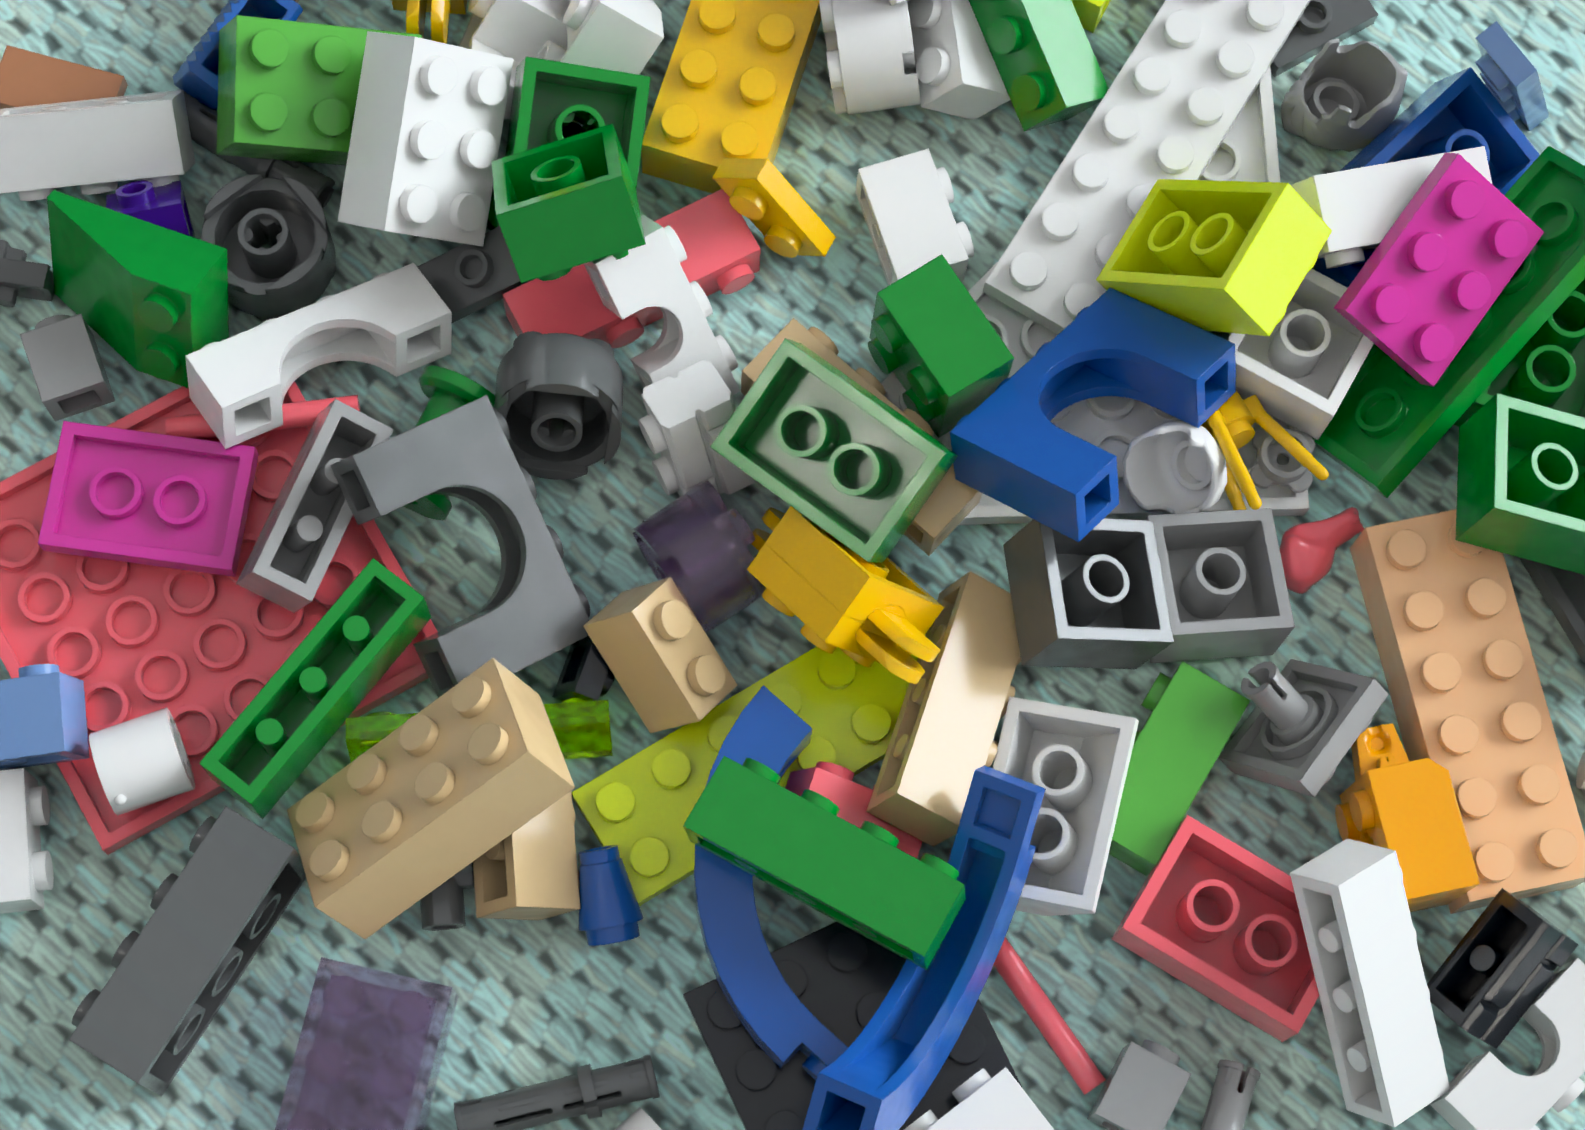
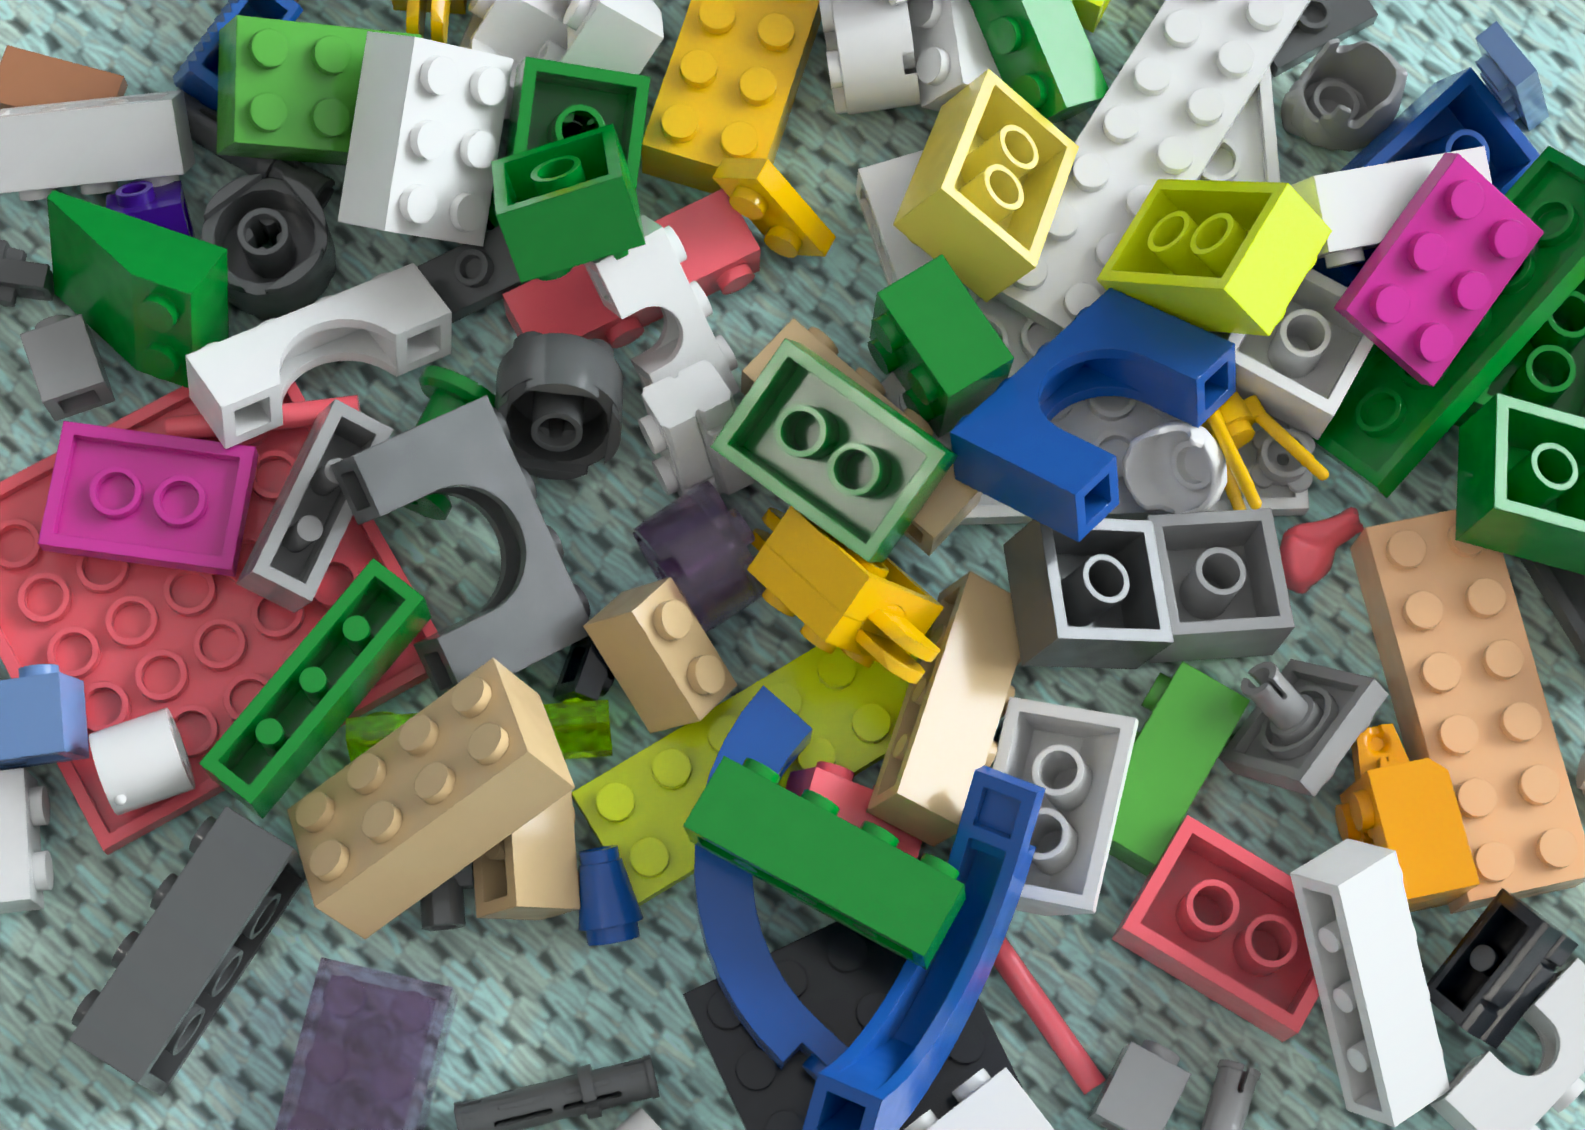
(987, 186): none -> light yellow brick

